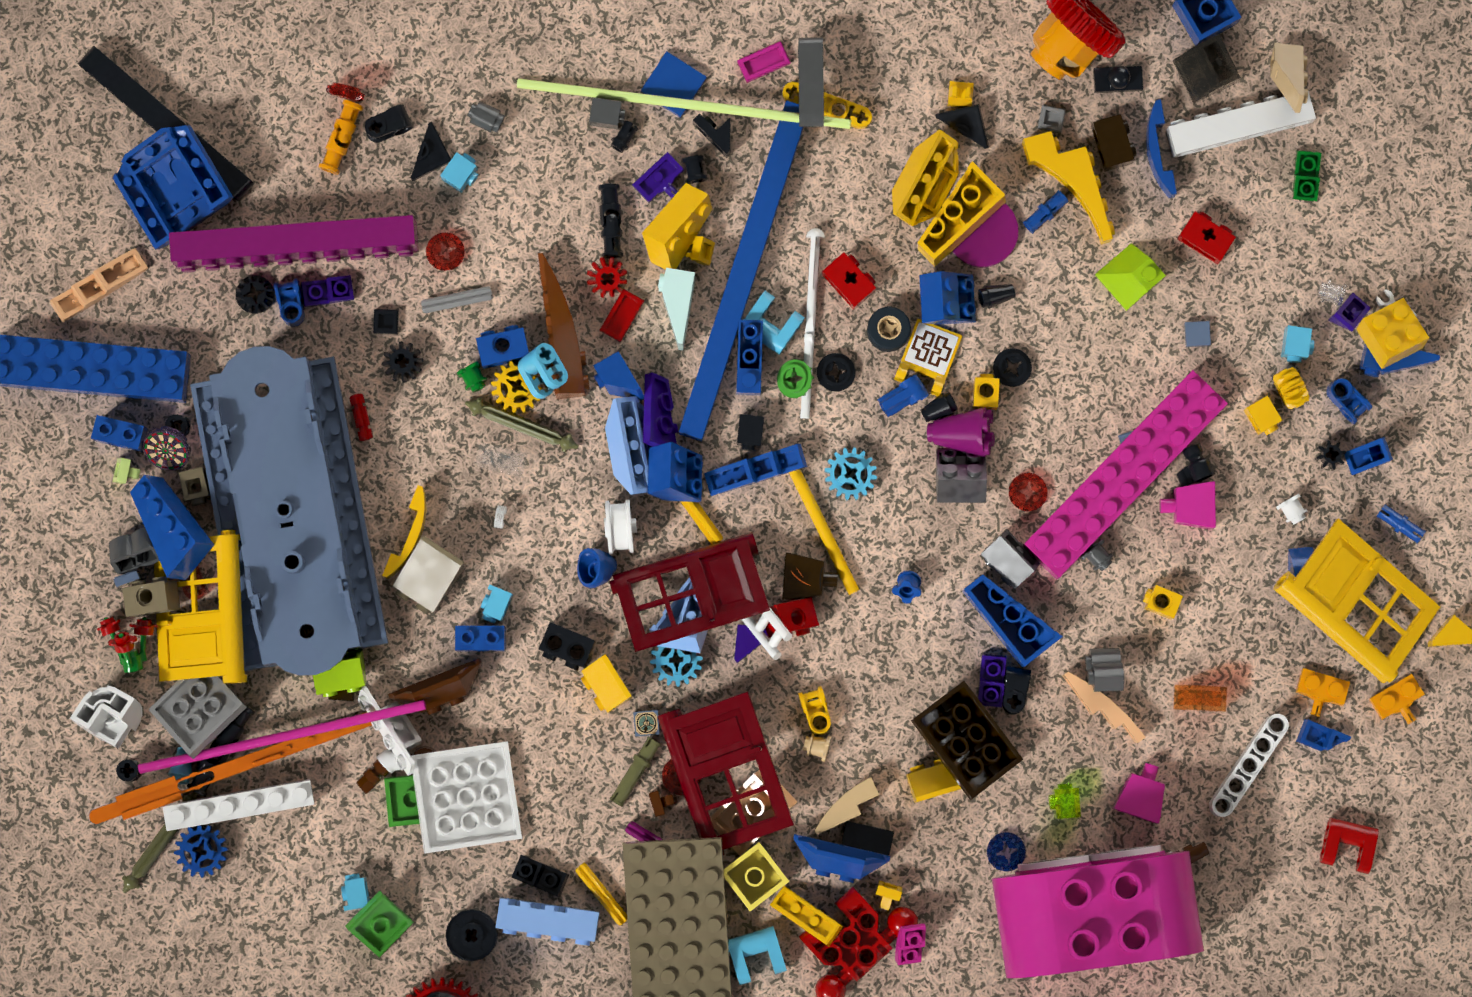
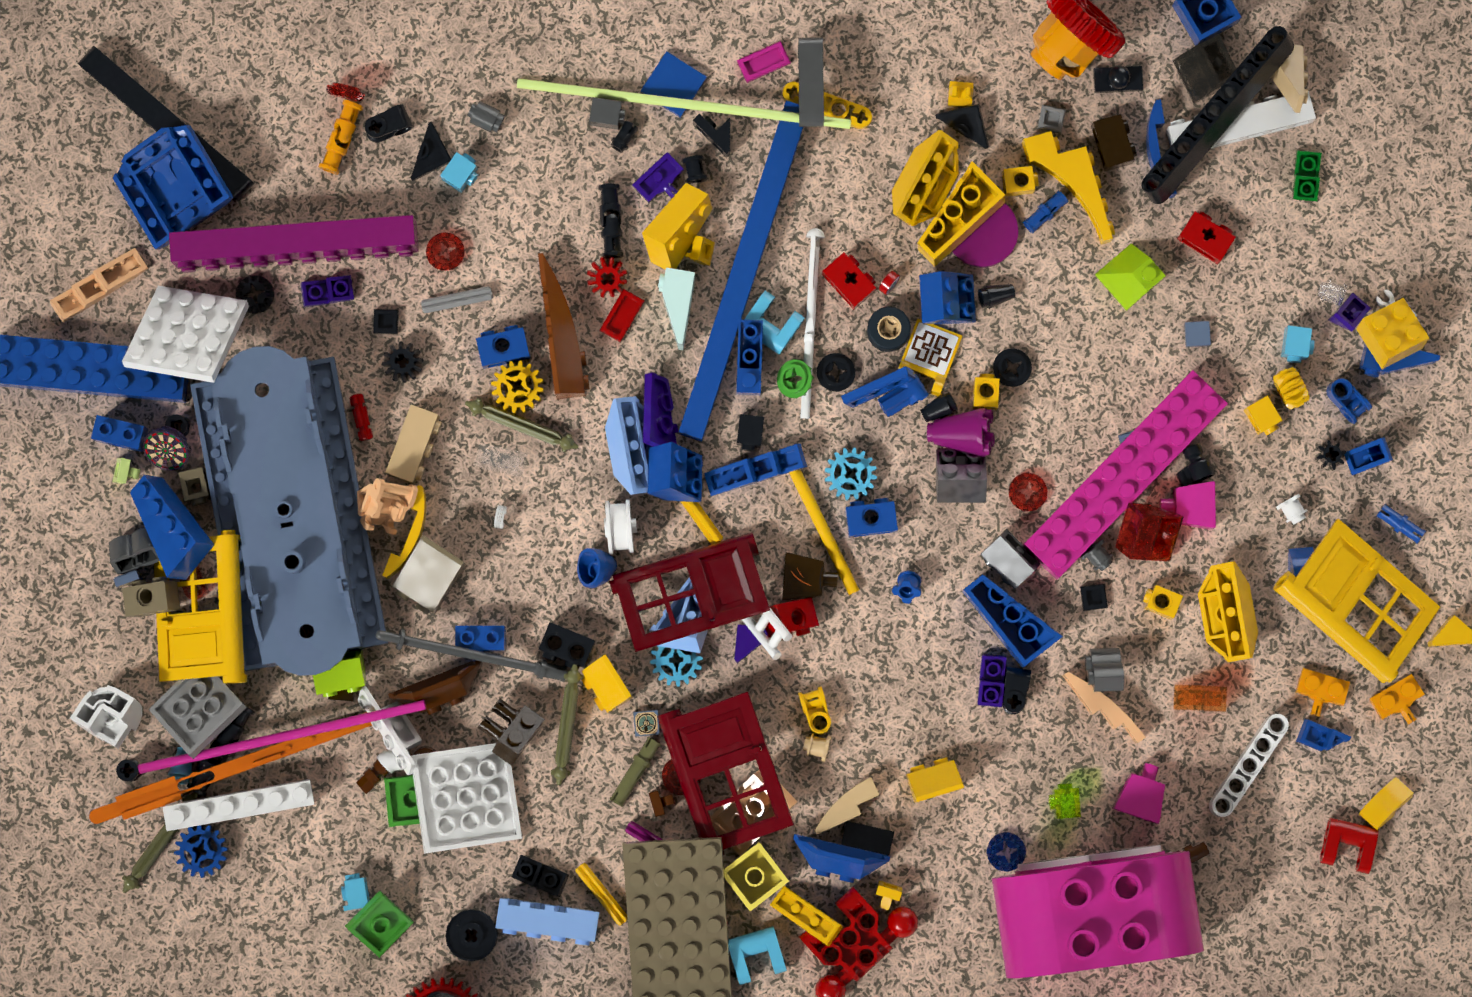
(124, 642): red plant -> none
(185, 334): none -> white plate
(290, 297): blue piece -> none
(384, 504): none -> light nougat piece
(413, 445): none -> tan brick
(472, 377): green brick -> none
(495, 604): medium azure brick -> none
(520, 731): none -> dark brown brick
(535, 363): medium azure connector -> none
(540, 668): none -> dark grey bar
(566, 724): none -> olive wheel
(617, 377): blue slope -> none
(859, 527): none -> blue brick
(879, 387): none -> blue tile
(889, 282): none -> red tile
(910, 944): dark pink slope -> none
(967, 740): dark brown slope -> none
(1012, 188): none -> yellow brick
(1093, 597): none -> black tile
(1148, 532): none -> clear red slope
(1227, 104): none -> black beam
(1228, 612): none -> yellow wedge
(1386, 803): none -> yellow slope

